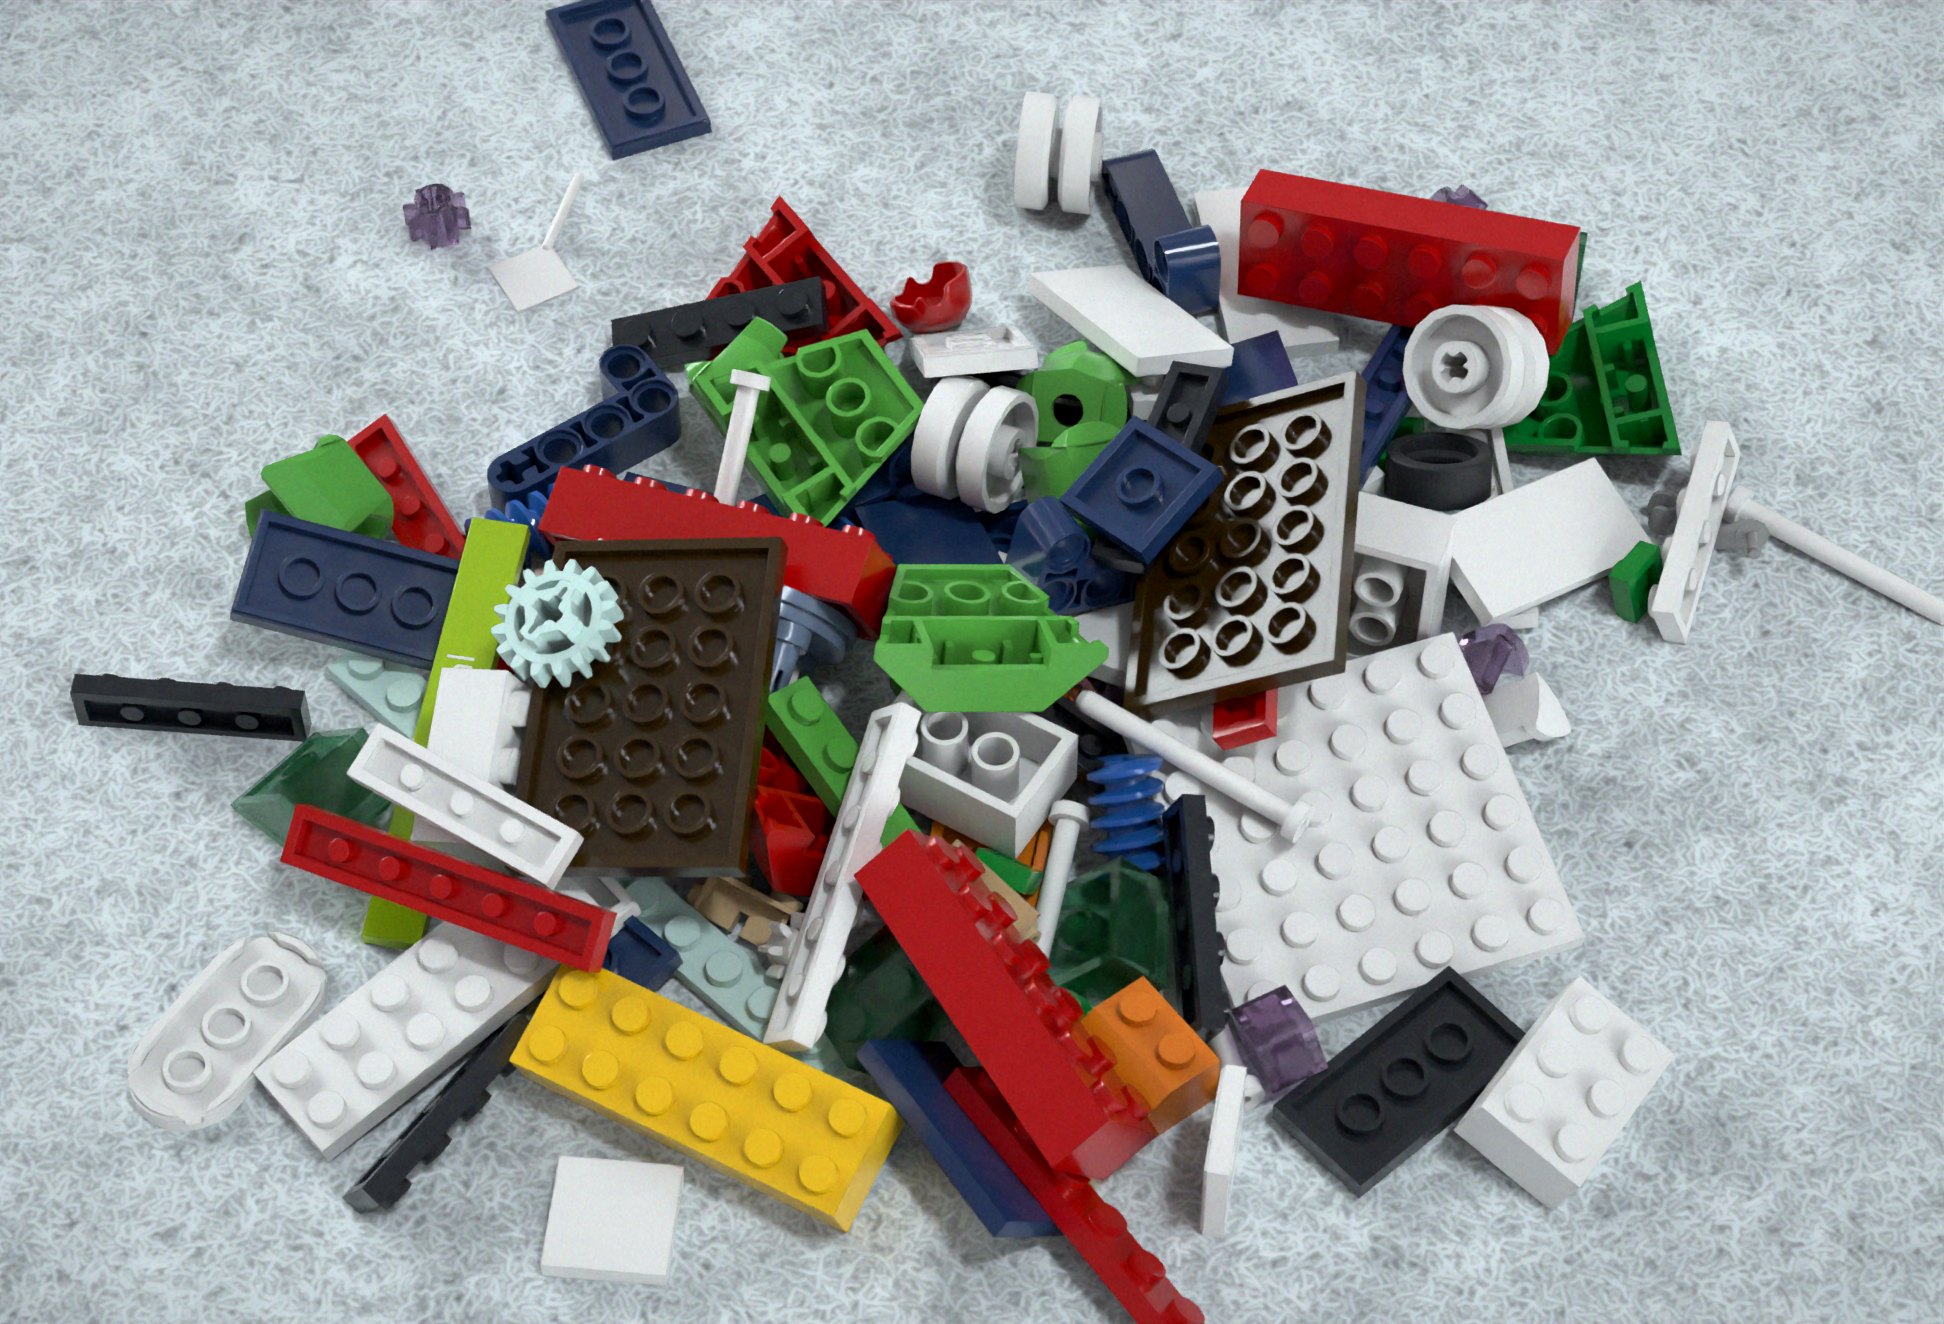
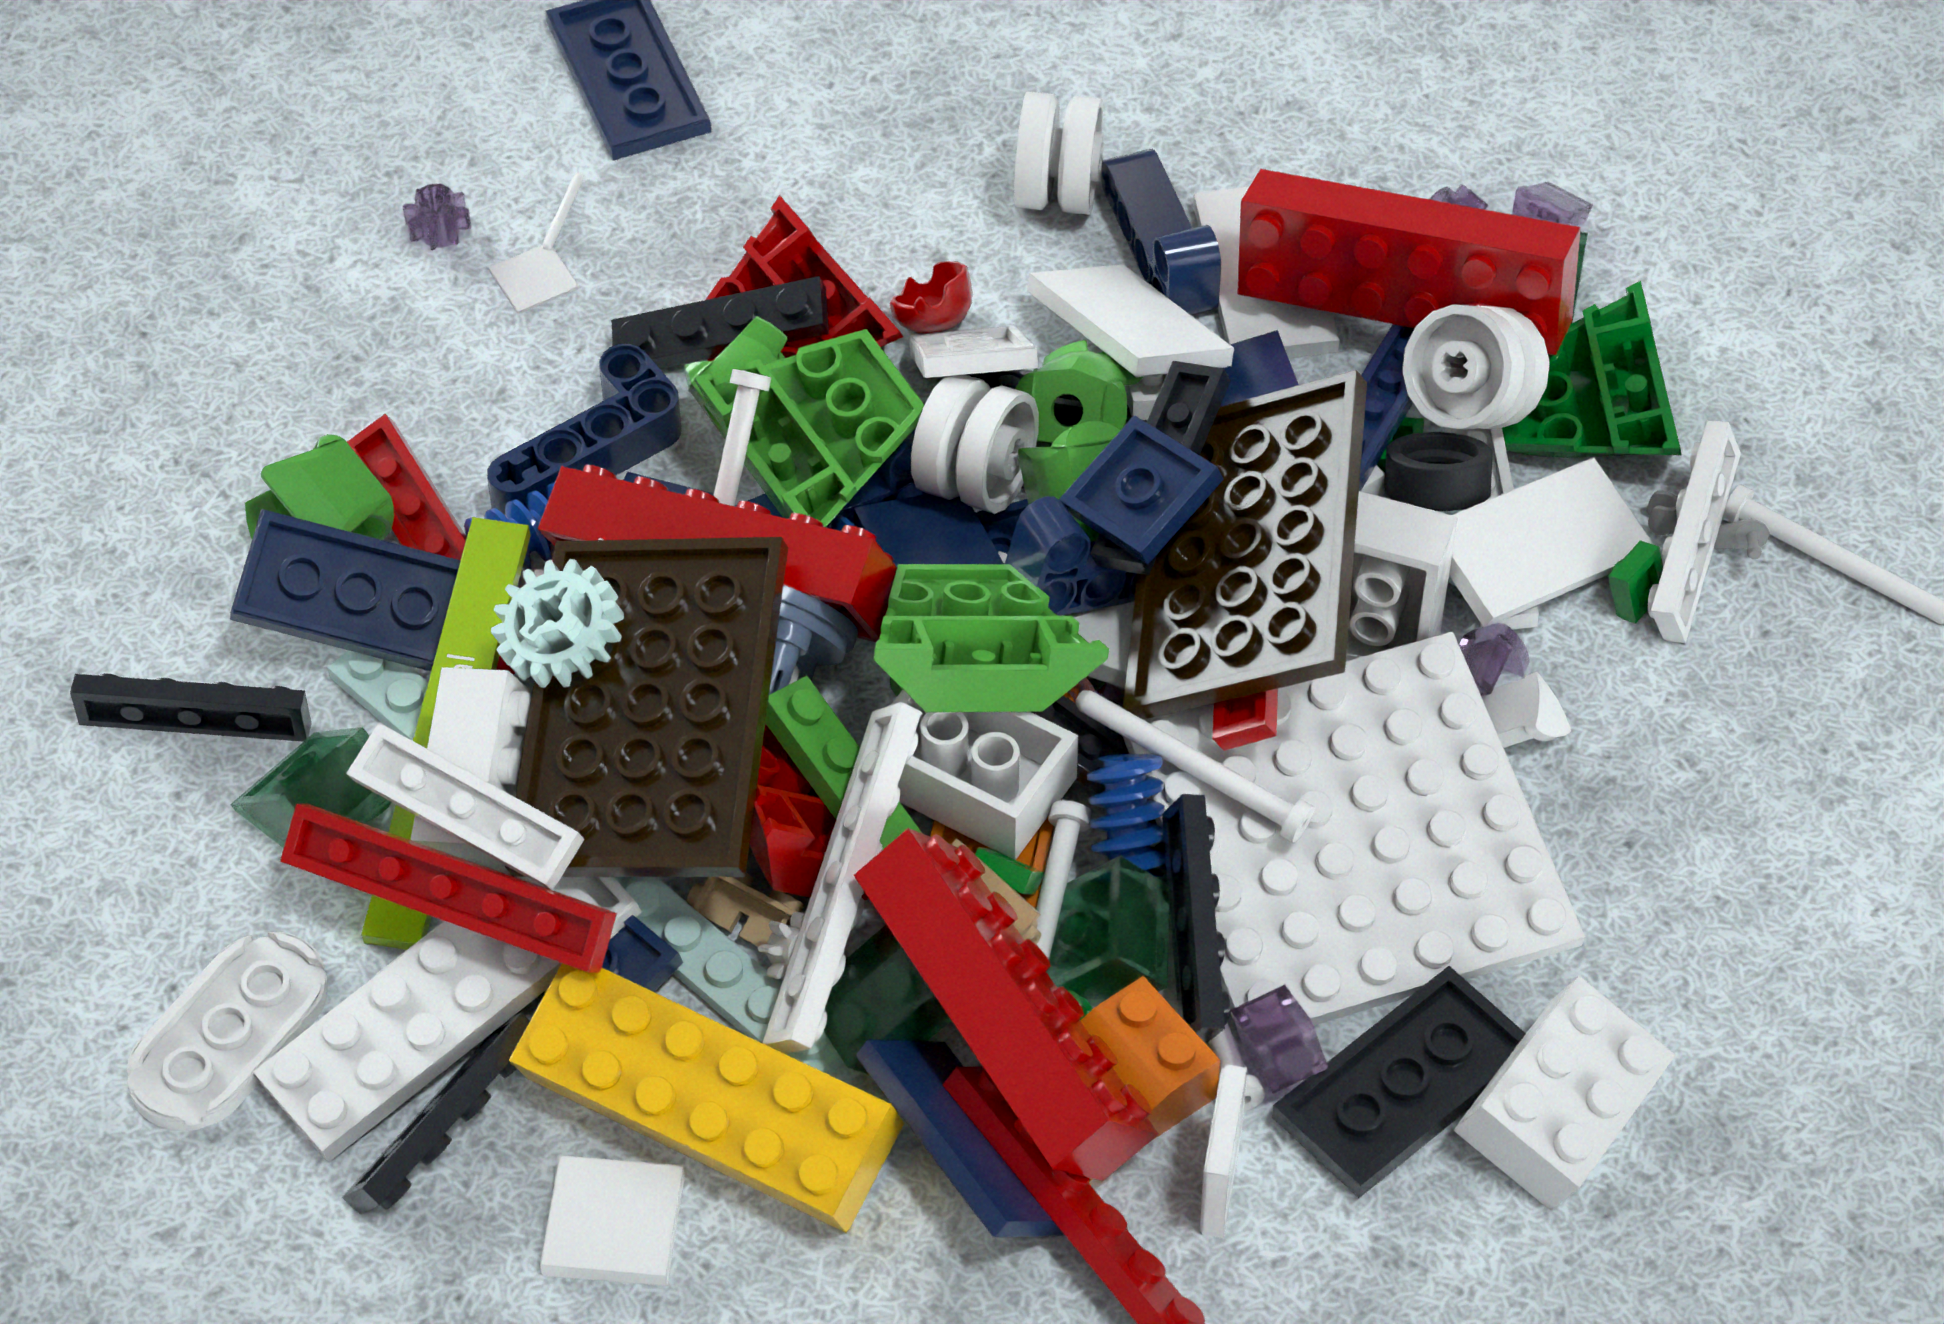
(1551, 204): none -> clear purple tile

